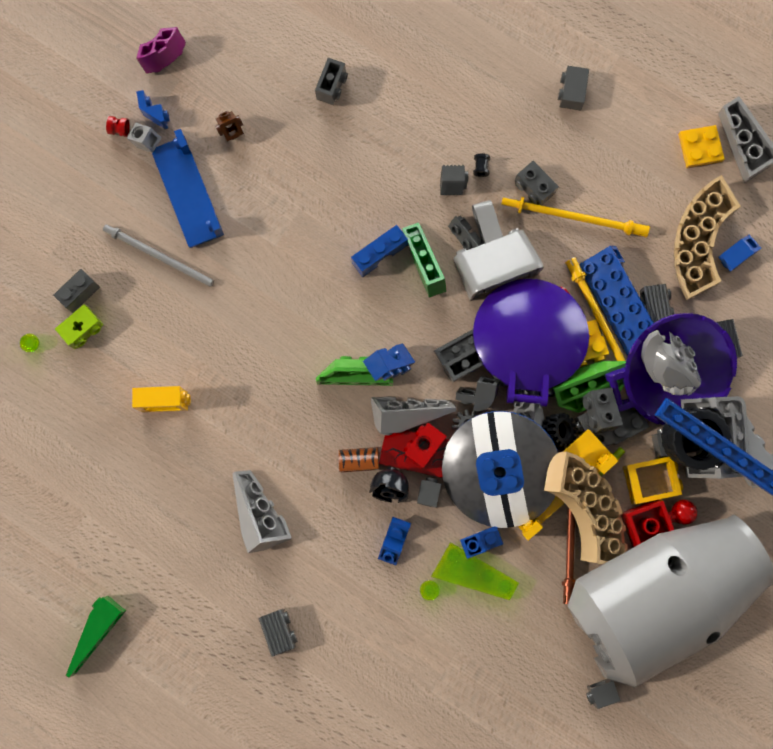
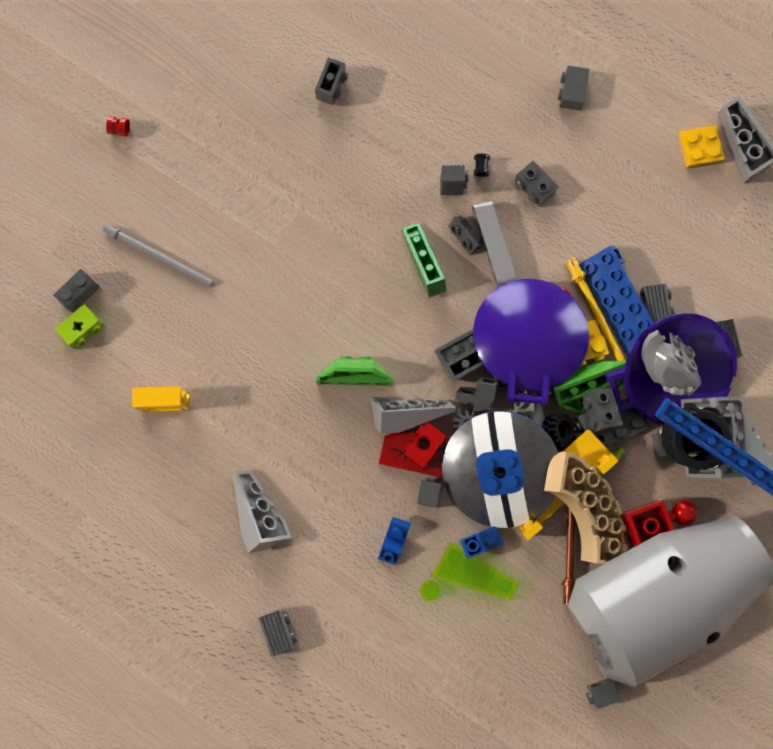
(29, 342): clear neon green plate -> none
(98, 625): green slope -> none
(144, 137): light grey brick -> none
(154, 113): blue slope -> none
(161, 50): magenta brick -> none
(187, 191): blue bracket -> none
(229, 125): reddish brown brick -> none
(358, 459): dark orange brick -> none
(387, 244): blue arch -> none
(389, 363): blue arch -> none
(390, 485): black cylinder -> none
(497, 263): windscreen -> none
(628, 227): yellow bar -> none
(634, 486): yellow window -> none
(697, 236): tan brick -> none
(739, 252): blue slope -> none

